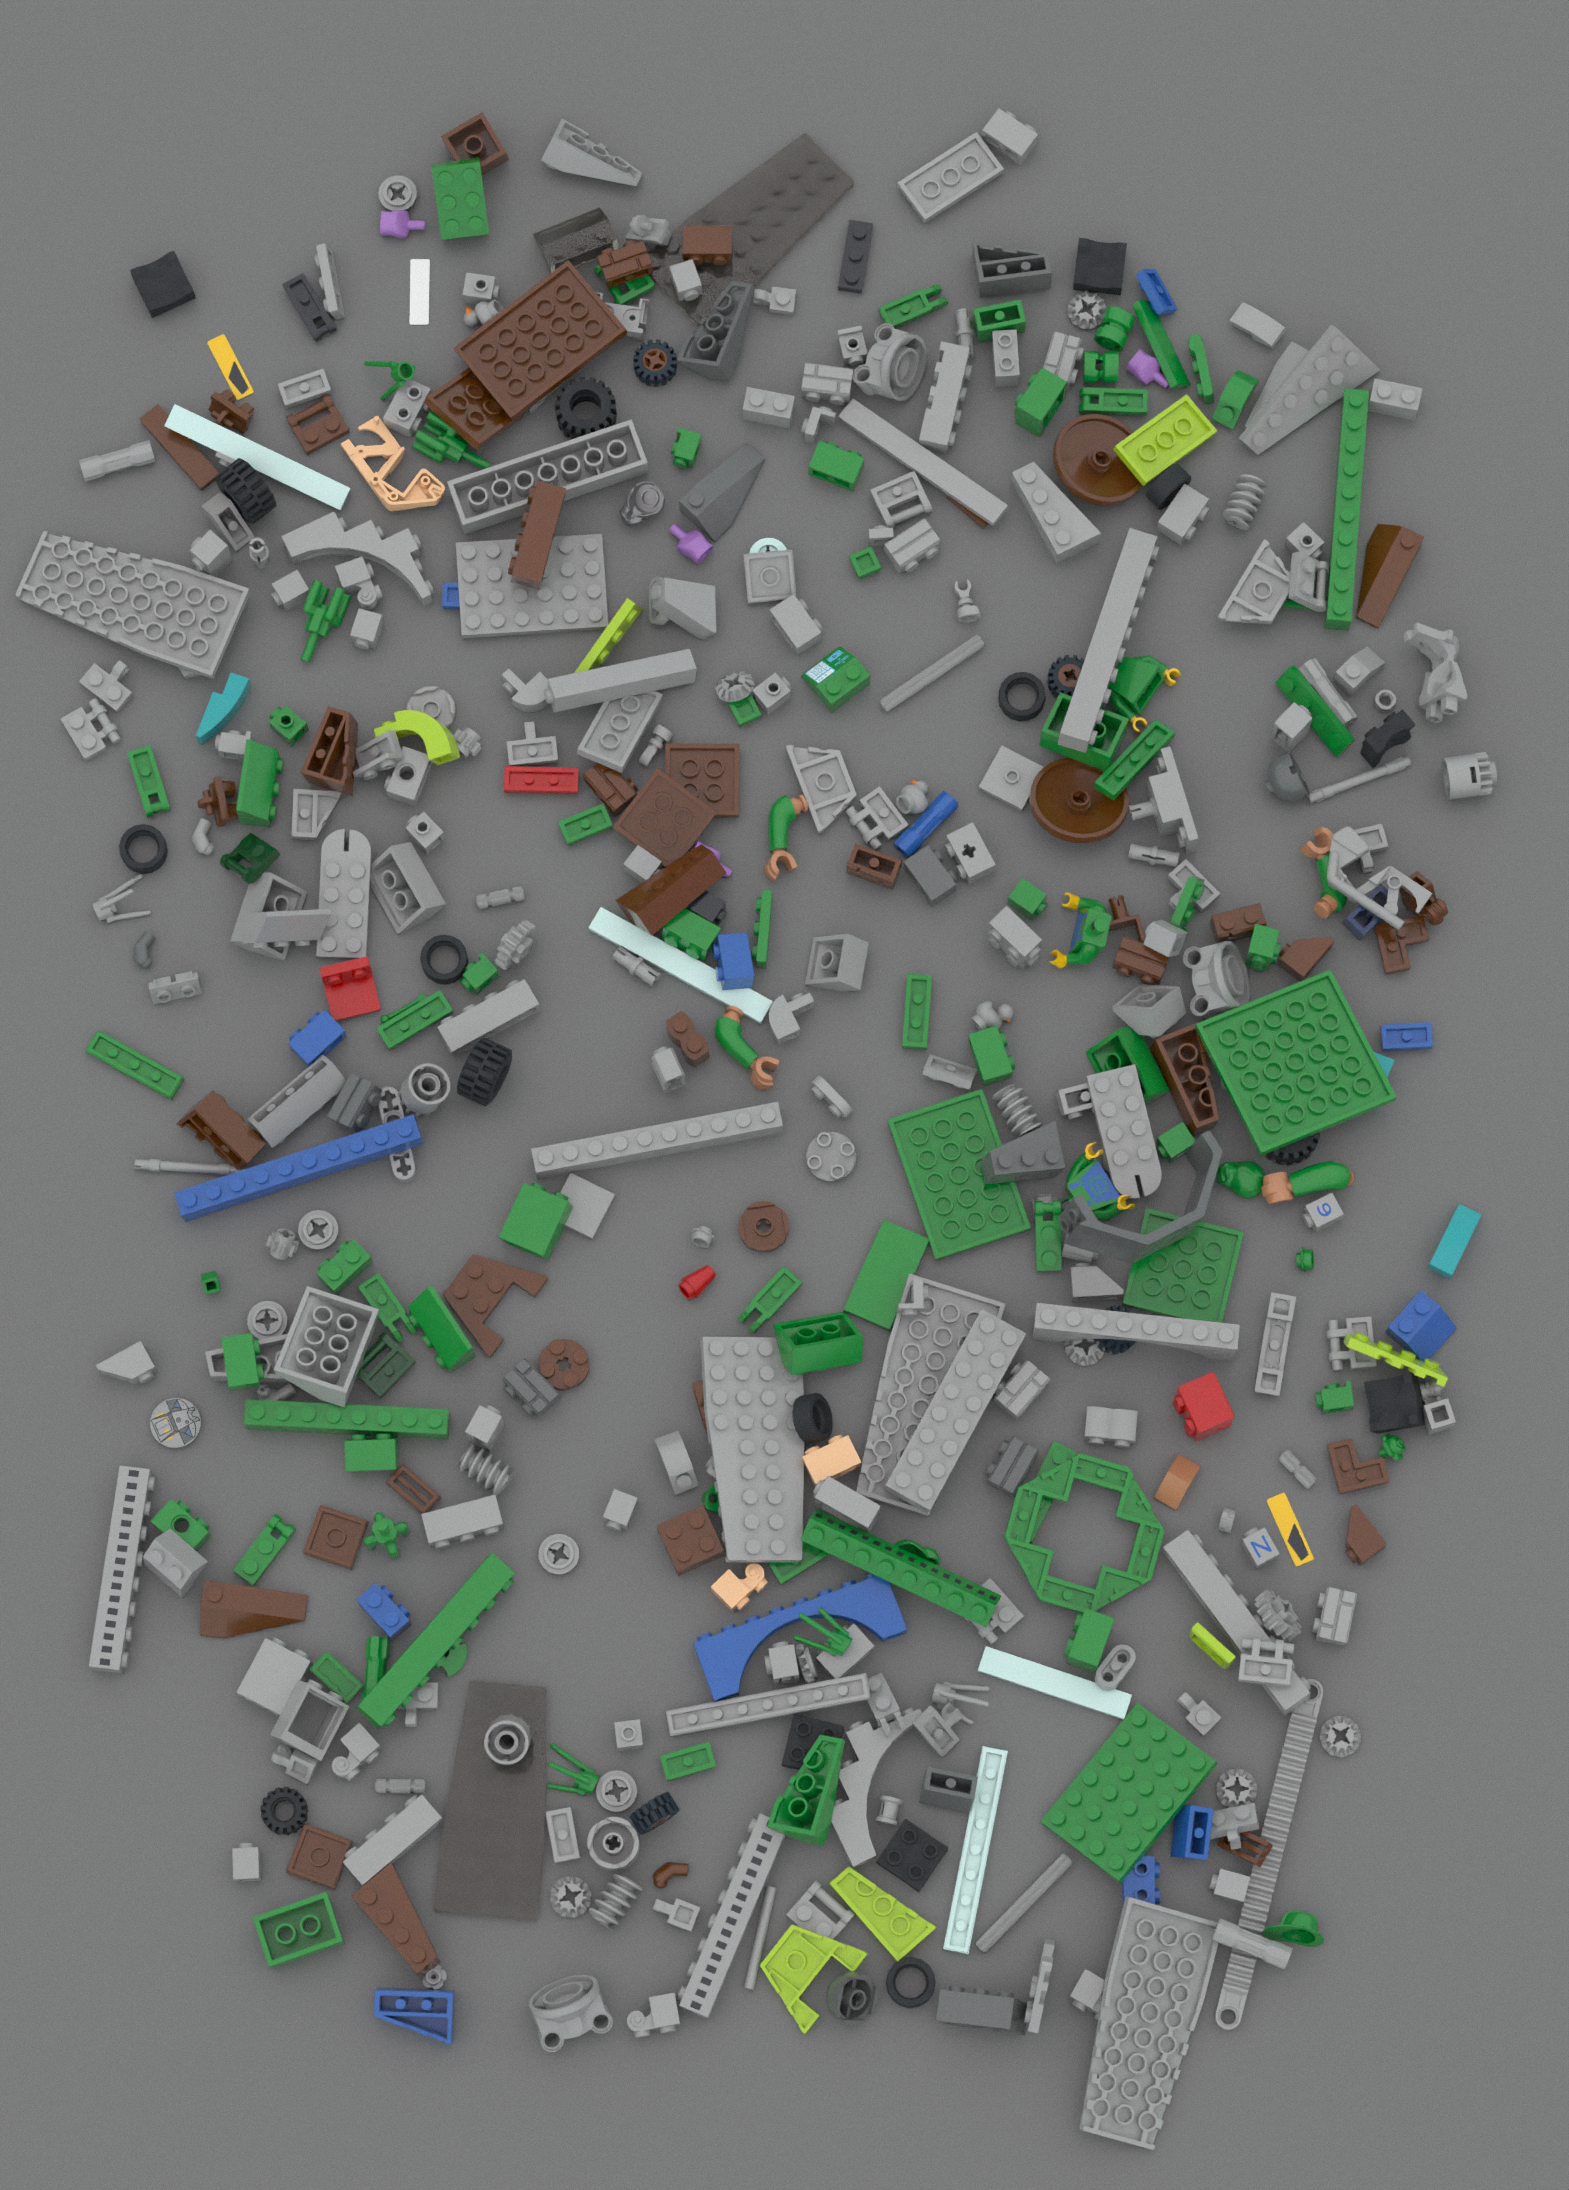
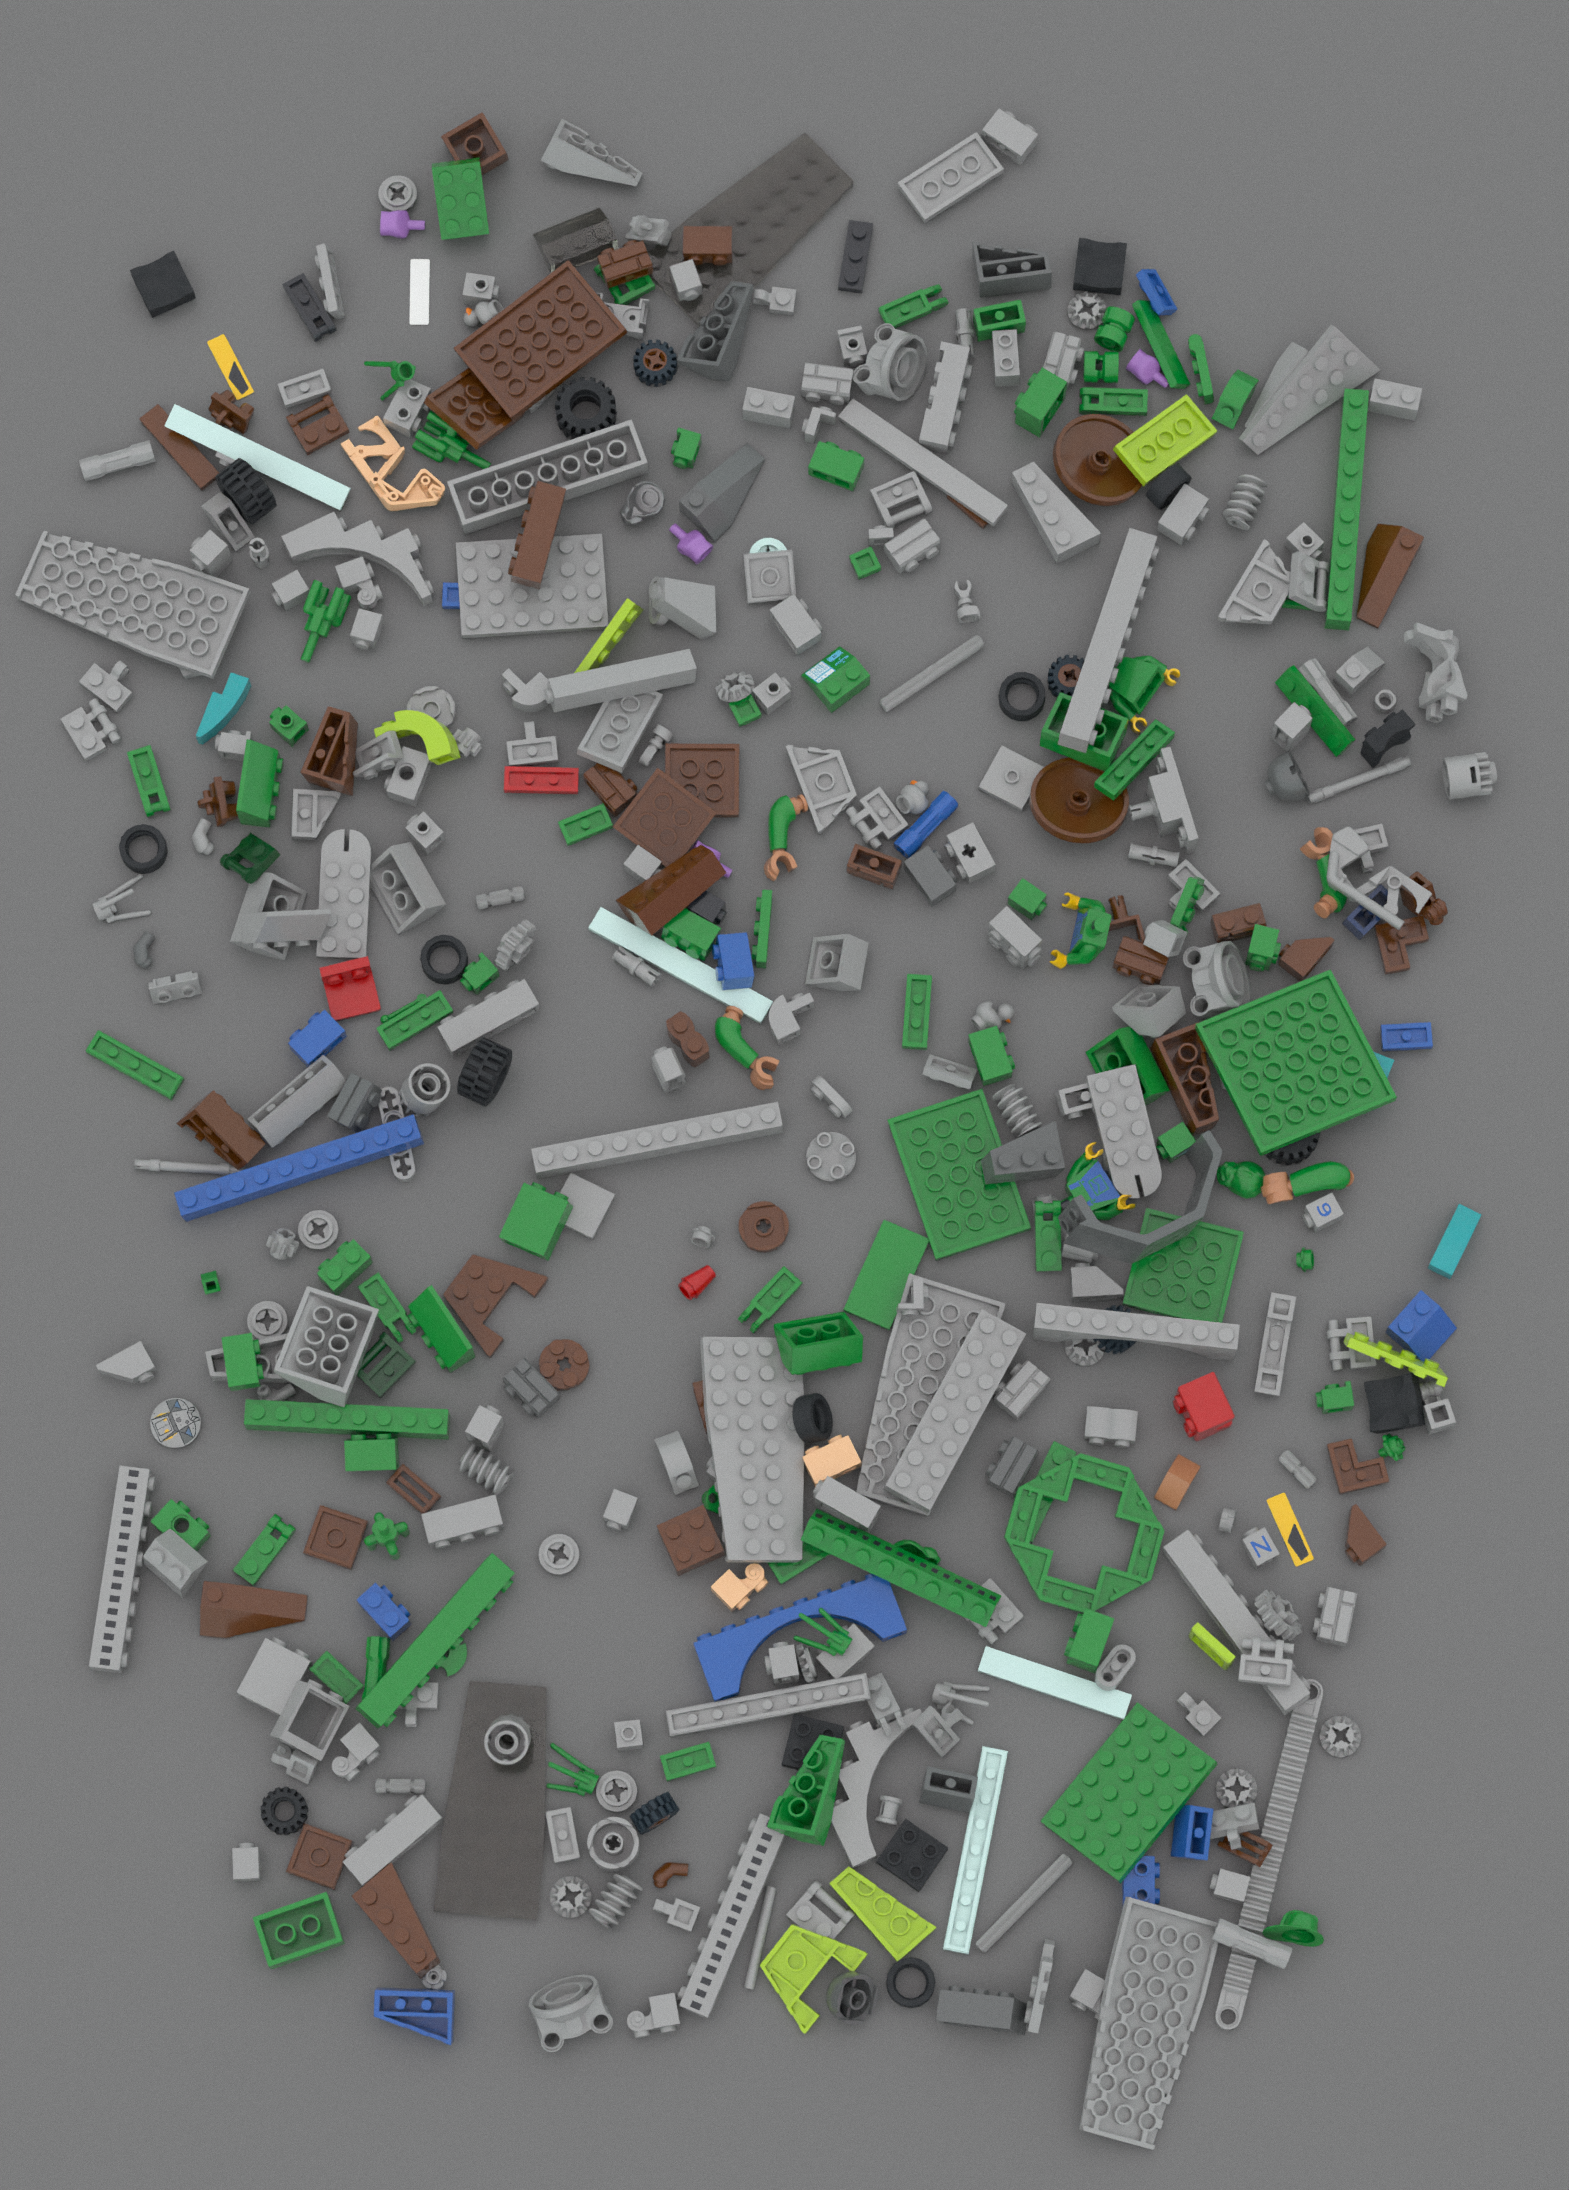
(1258, 324): light grey slope -> none

